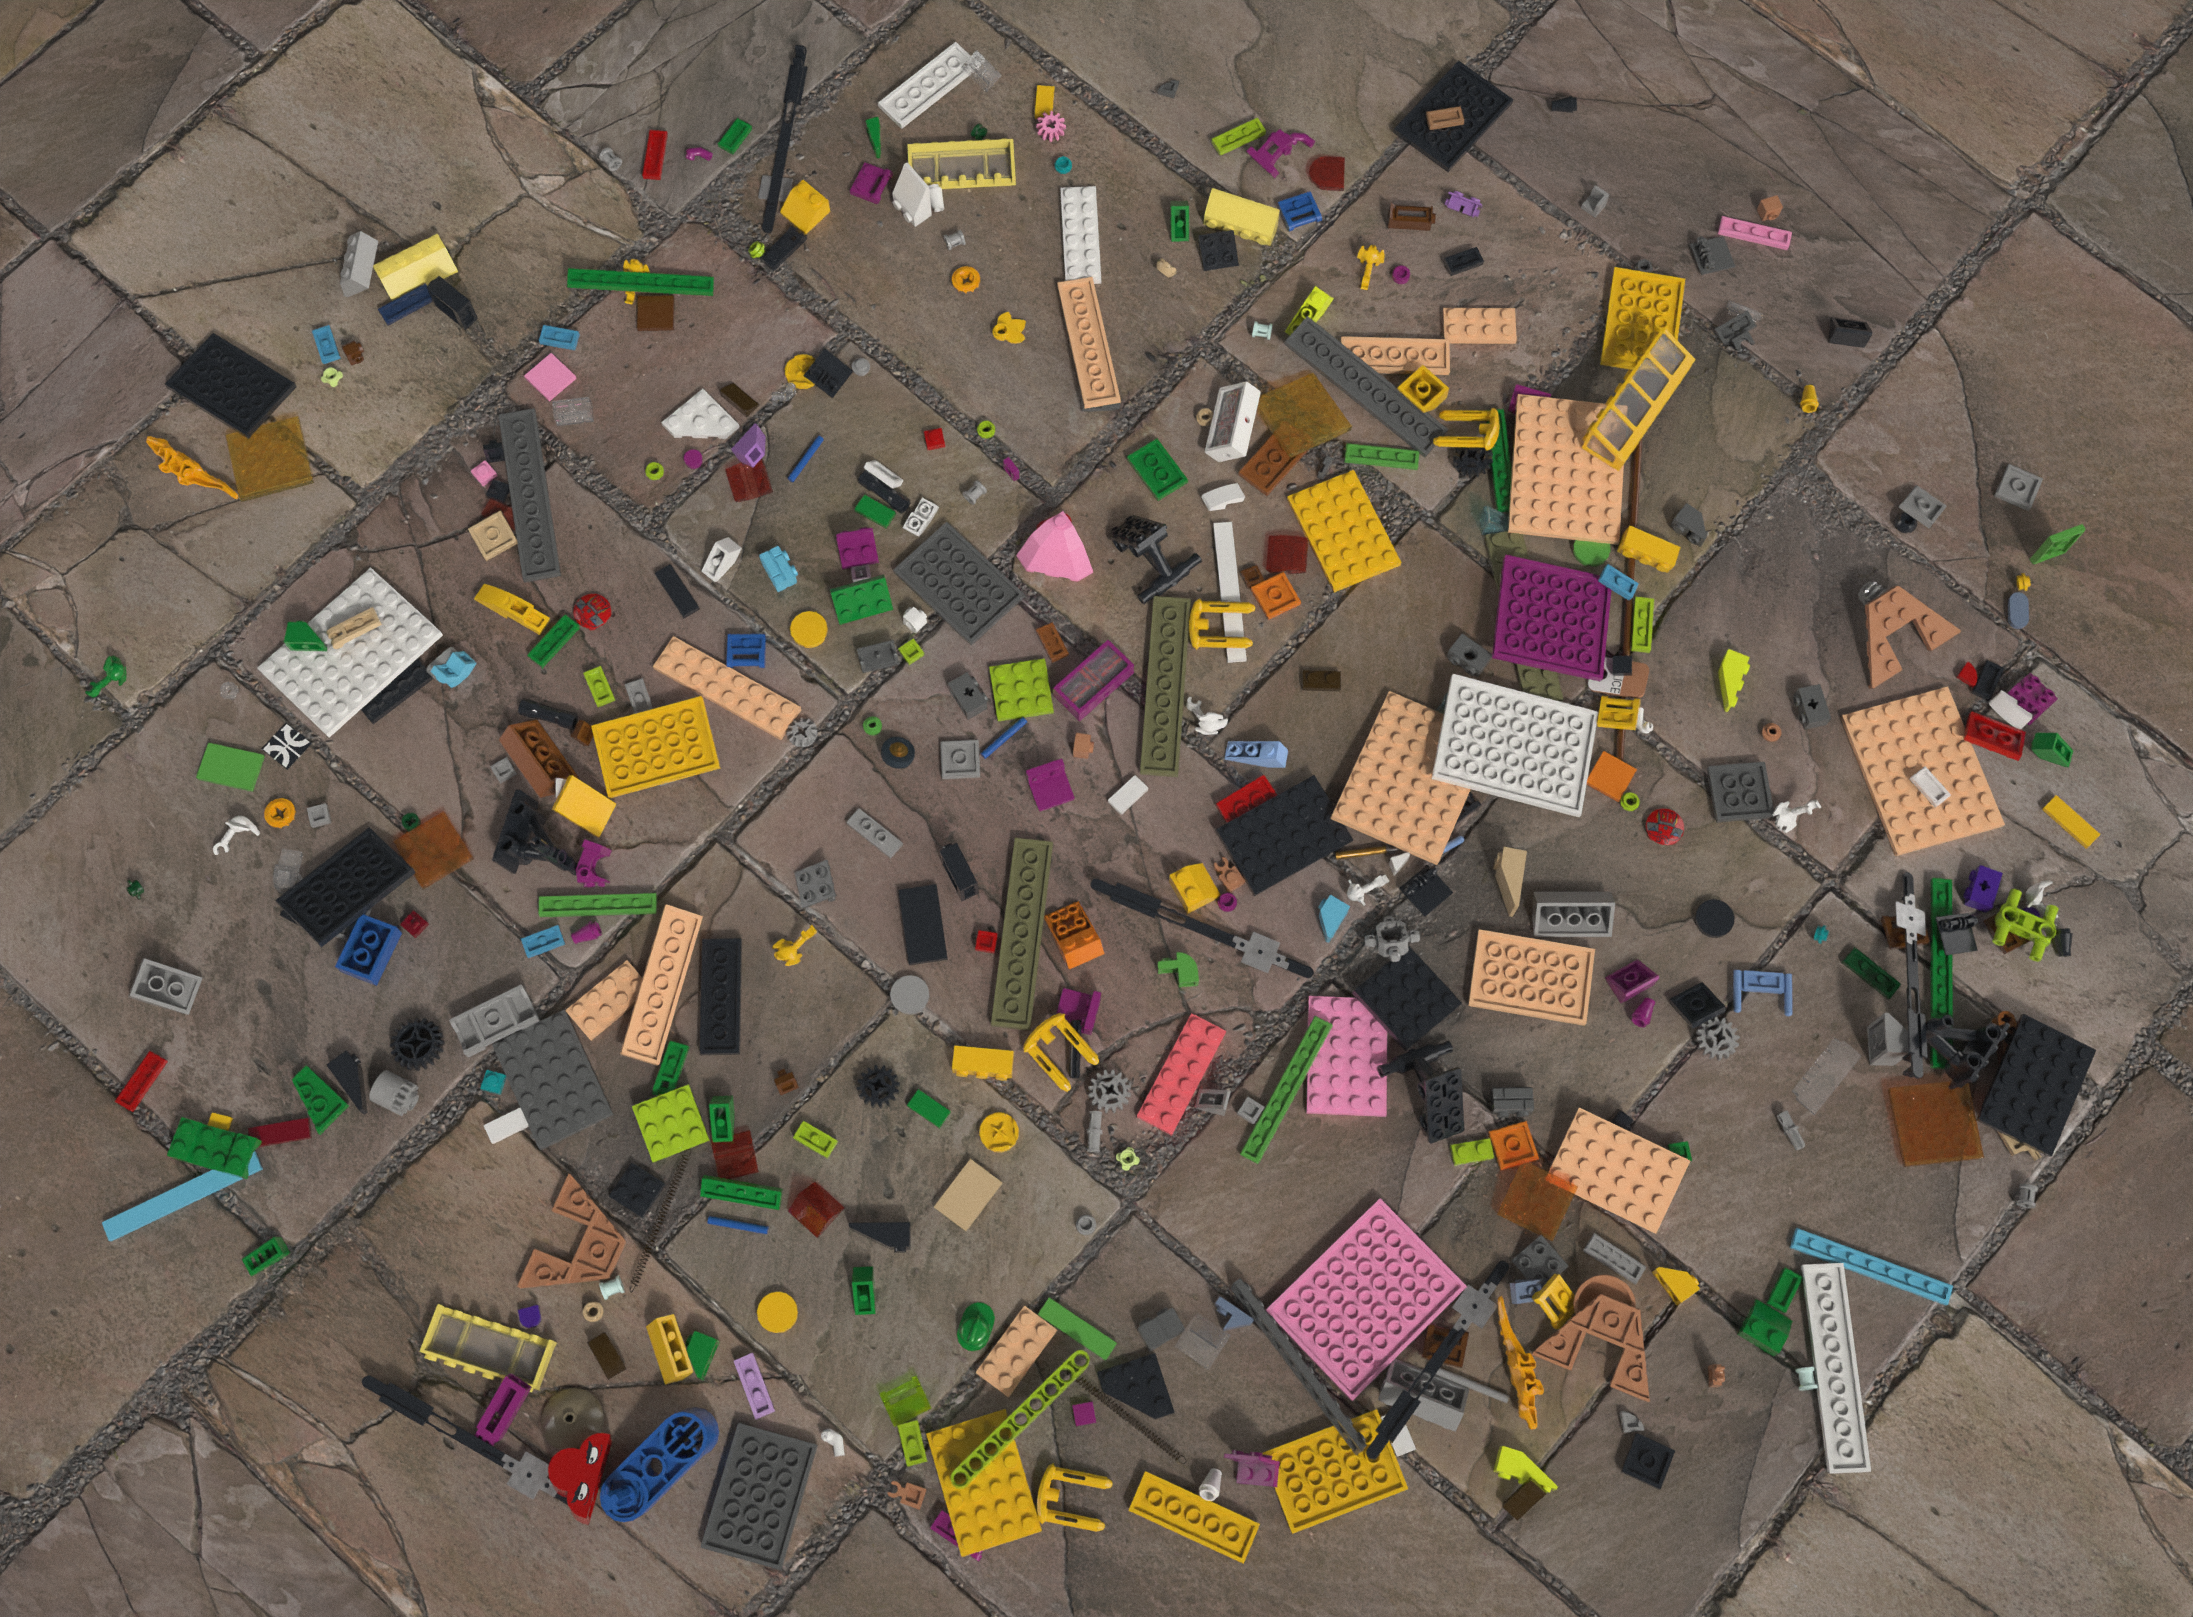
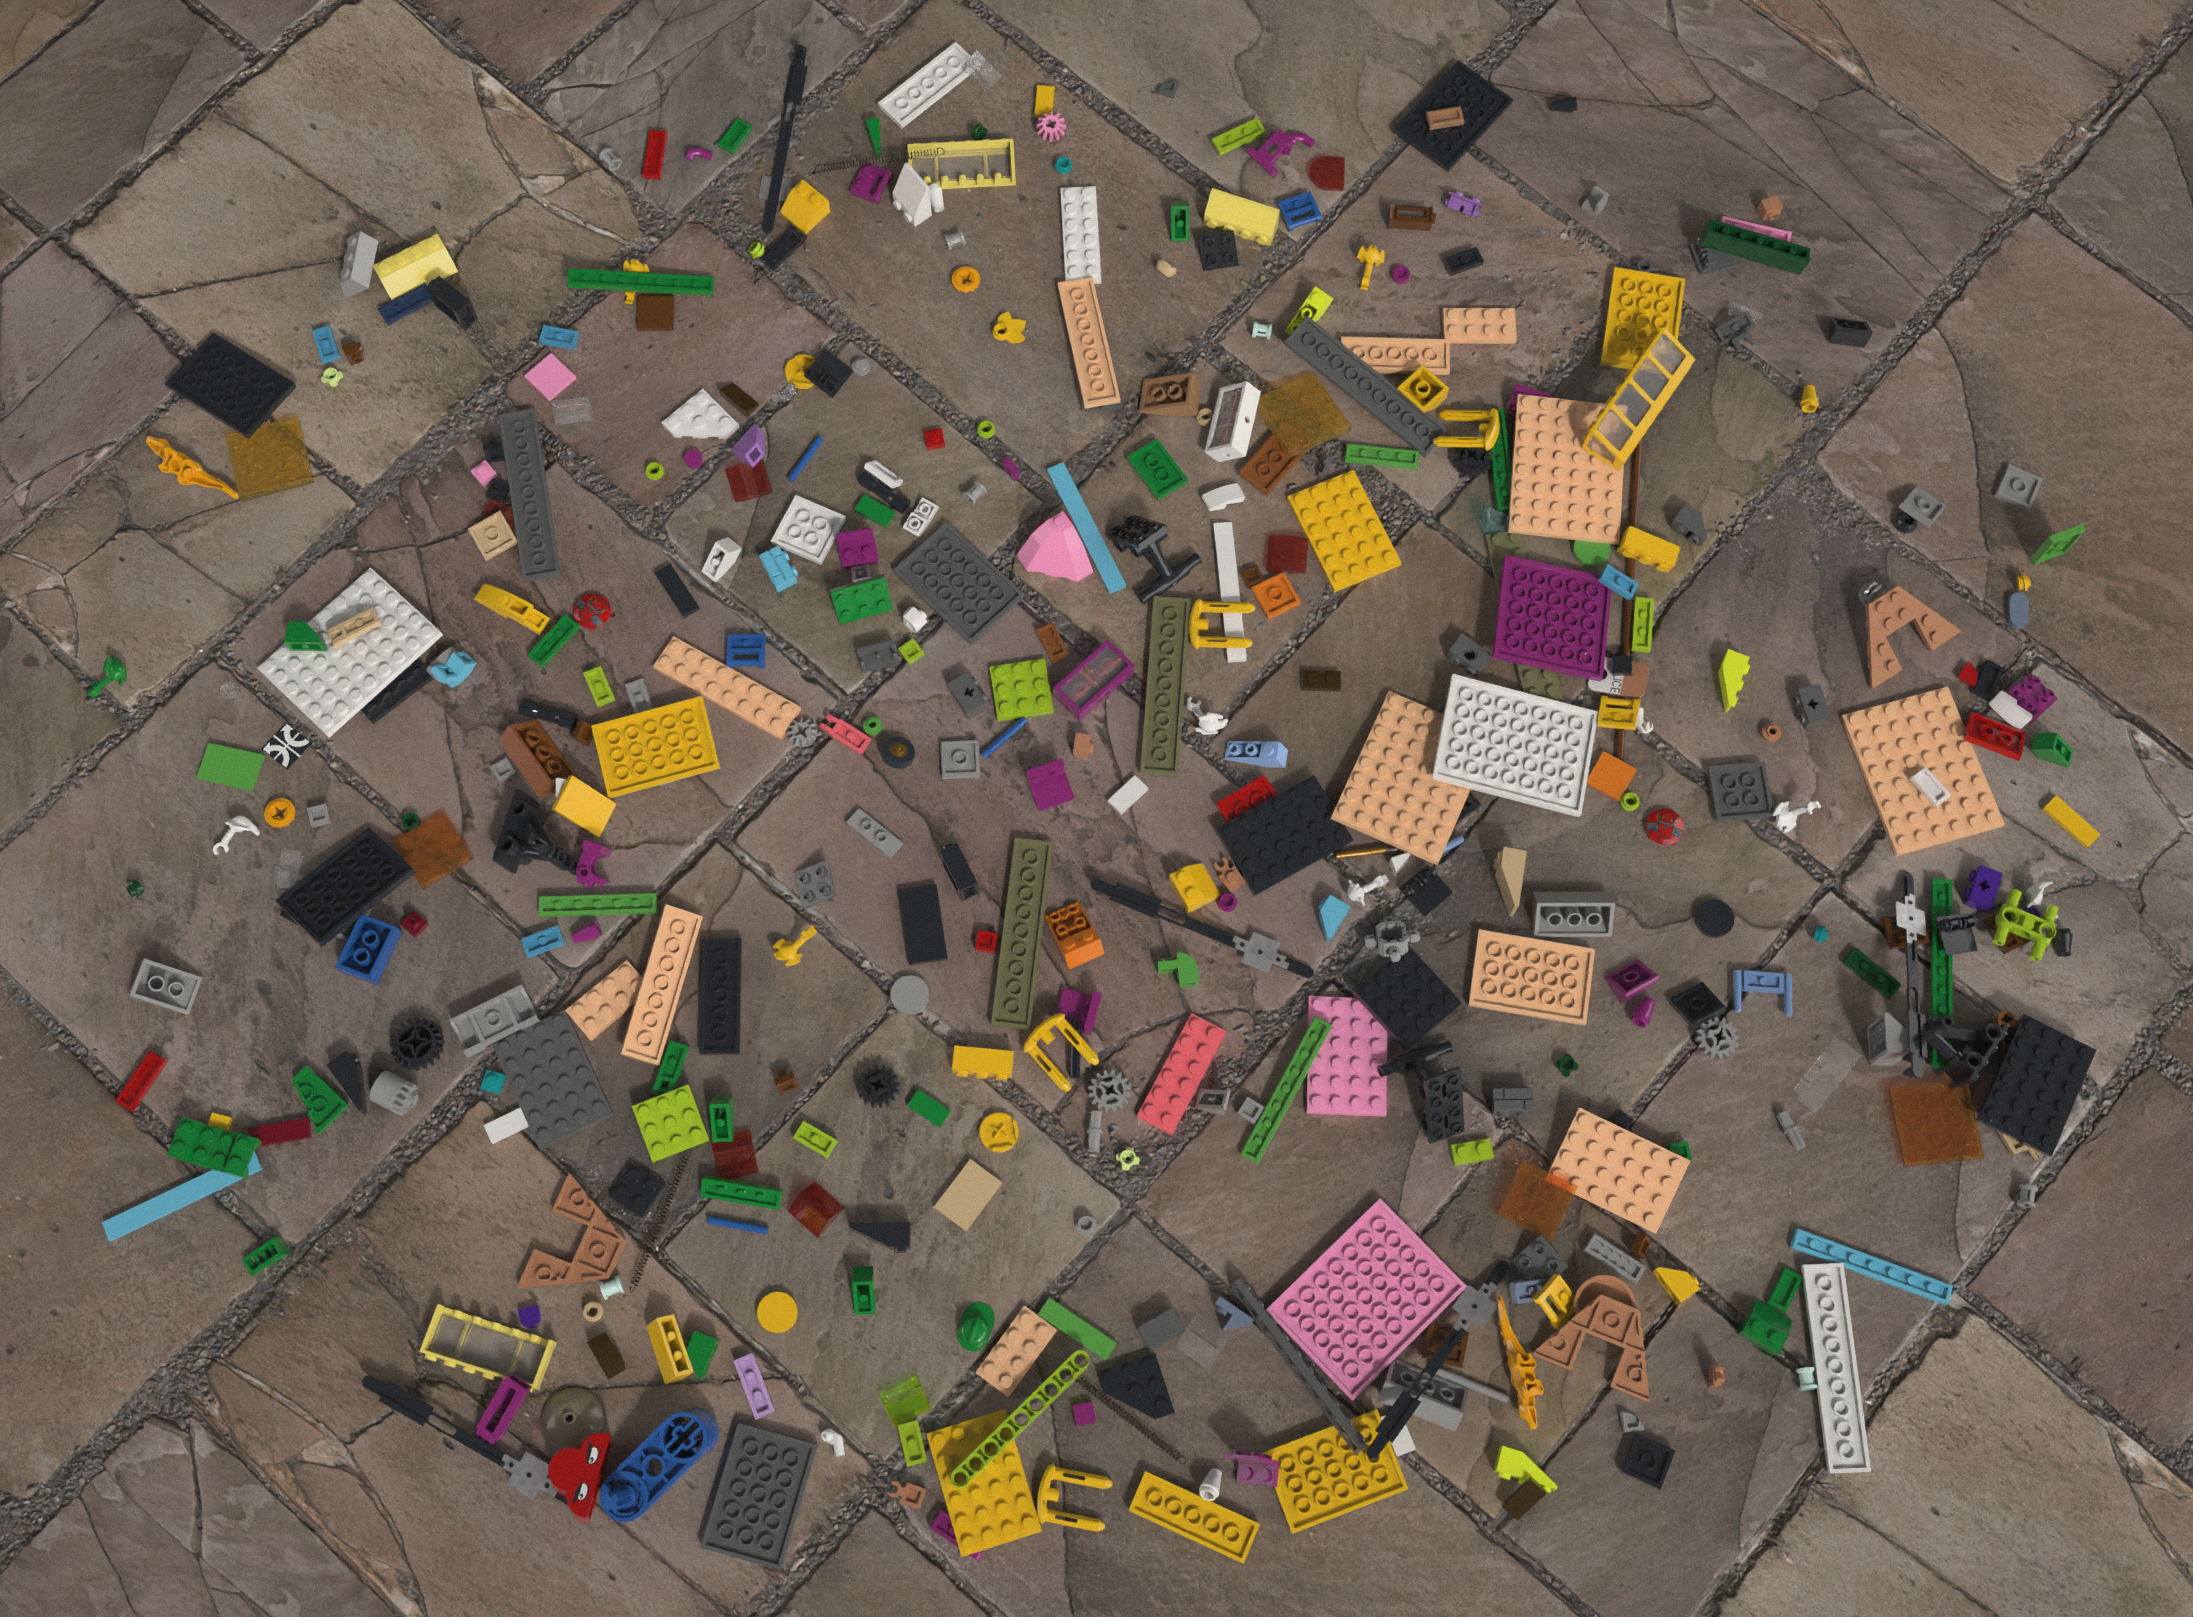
(808, 530): none -> white plate
(809, 629): yellow tile -> none
(846, 734): none -> coral hinge
(879, 160): none -> dark brown piece
(1086, 528): none -> medium azure tile
(1171, 395): none -> medium nougat slope
(1513, 1145): orange tile -> none
(1567, 1059): none -> dark green plate
(1640, 1245): none -> reddish brown tile
(1755, 246): none -> dark green brick

